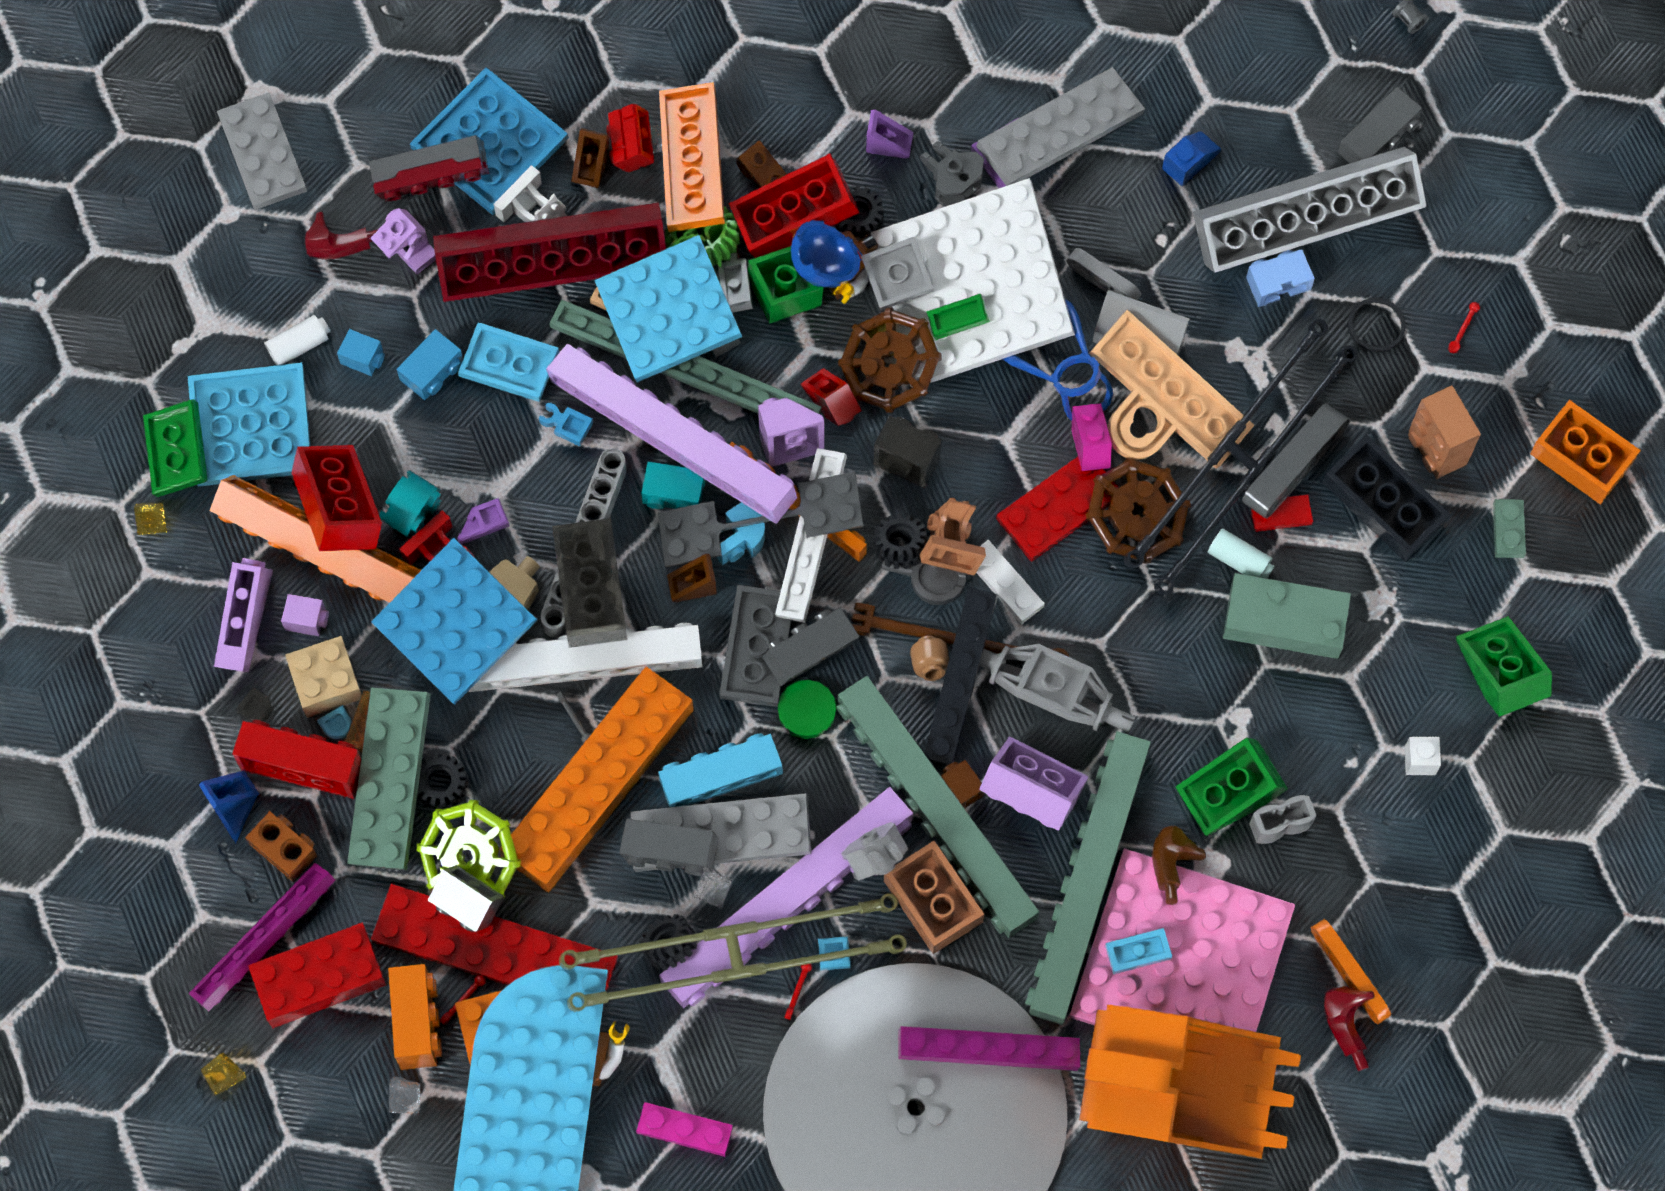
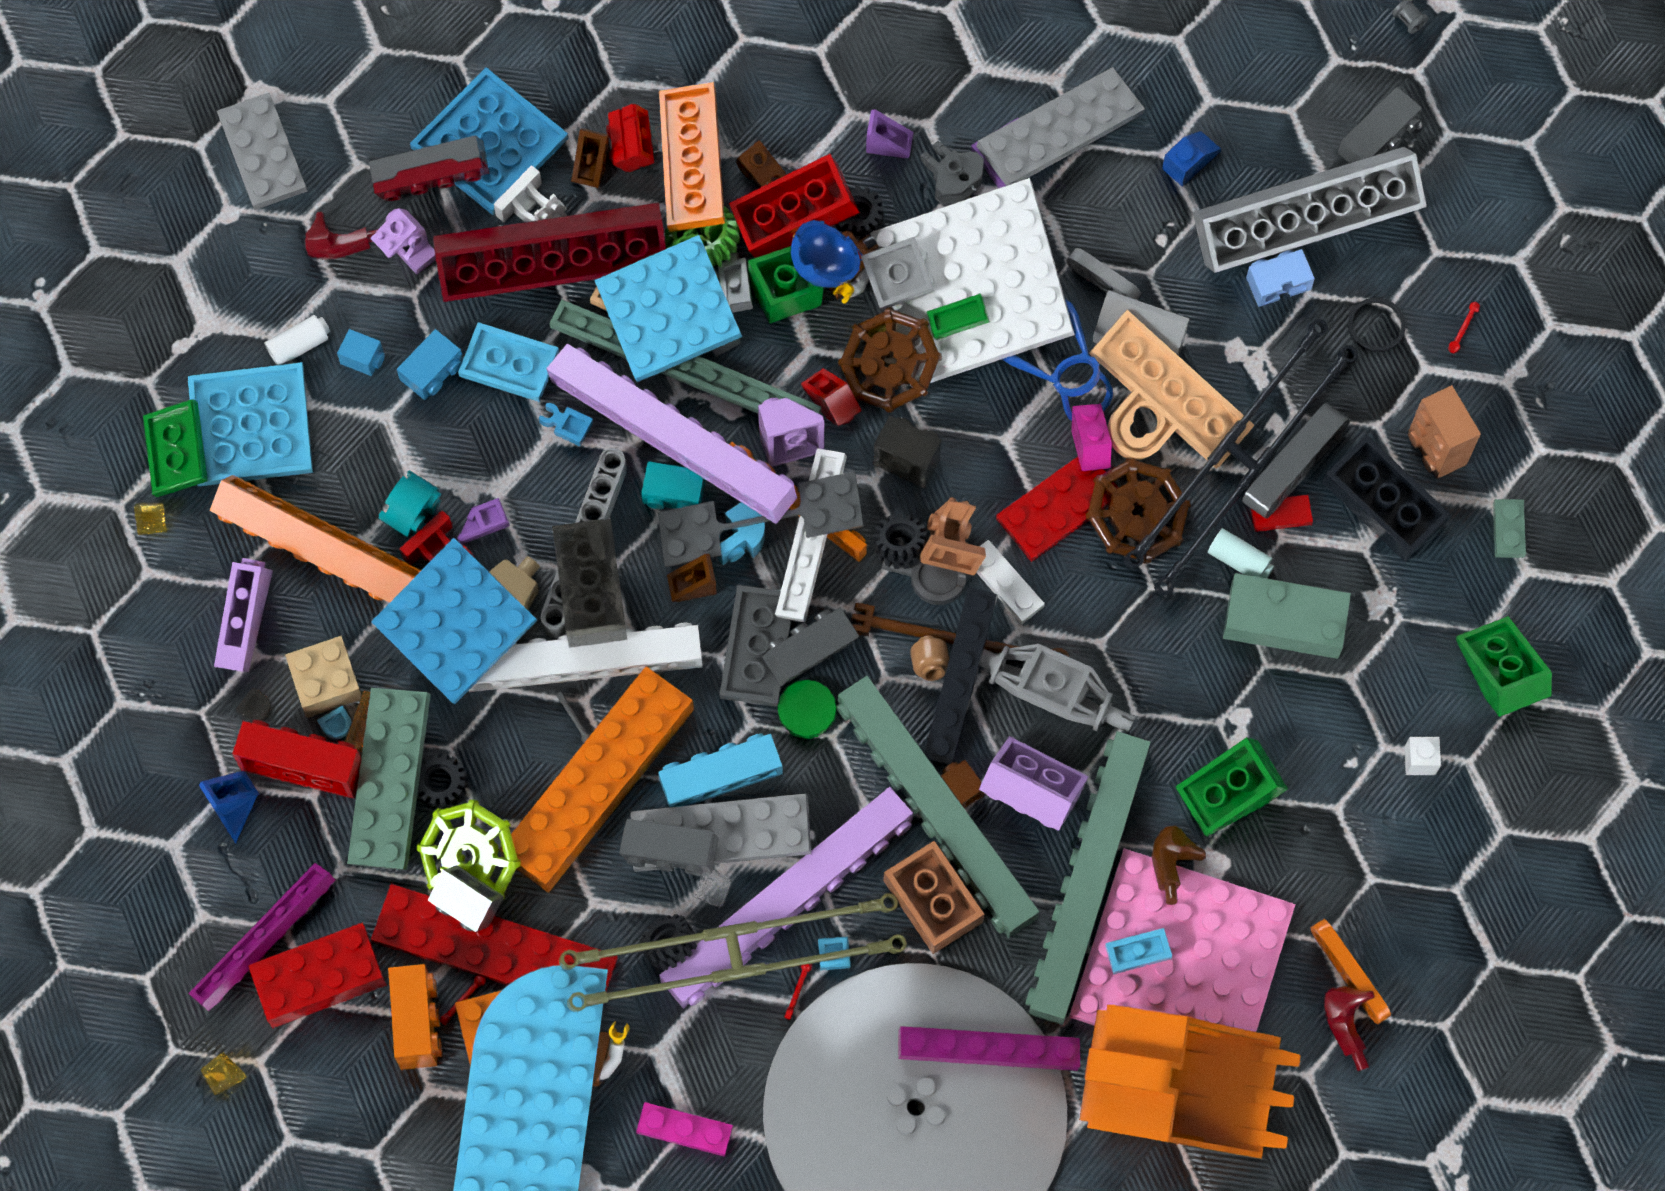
(278, 849): dark orange brick -> none
(304, 615): lavender brick -> none
(336, 498): red brick -> none
(404, 1096): clear slope -> none
(875, 851): light grey hinge -> none
(1276, 820): light grey brick -> none
(1585, 452): orange brick -> none

